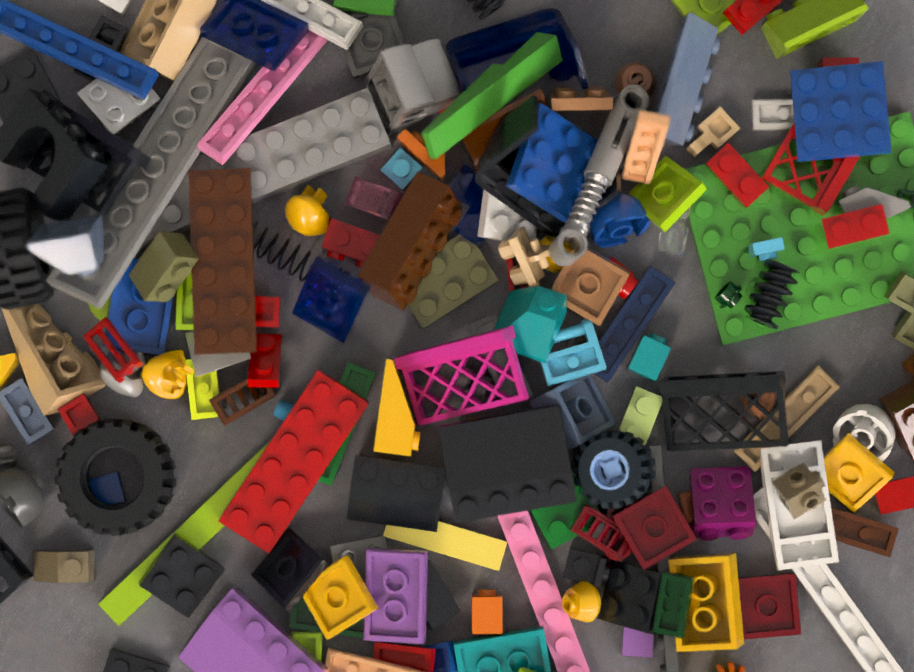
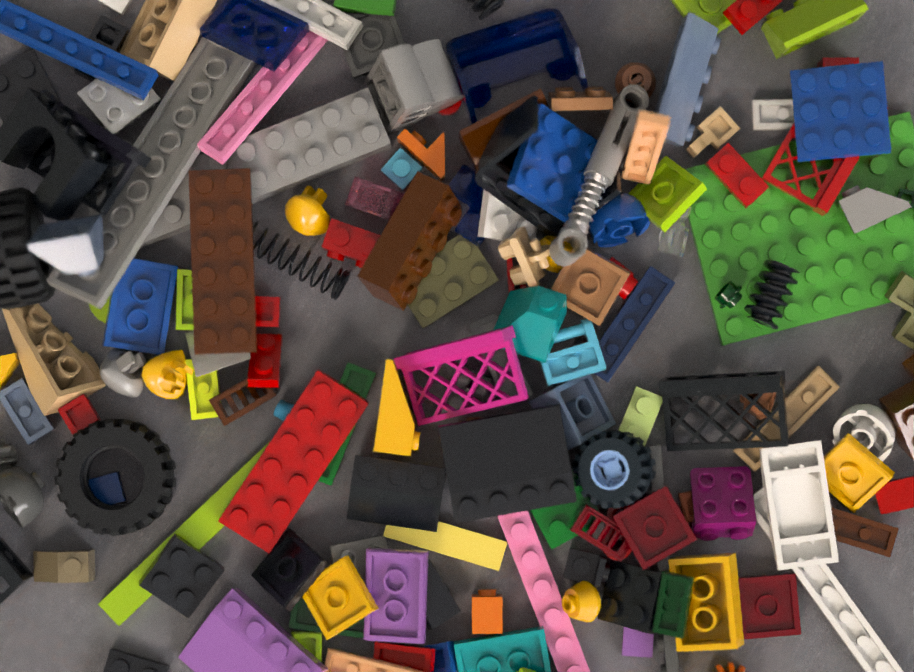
(127, 368): red tile -> none
(163, 266): olive brick -> none
(330, 299): clear blue plate -> none
(492, 92): bright green slope -> none
(649, 356): teal brick -> none
(766, 249): medium azure plate -> none
(800, 490): dark tan brick -> none
(855, 226): red plate -> none

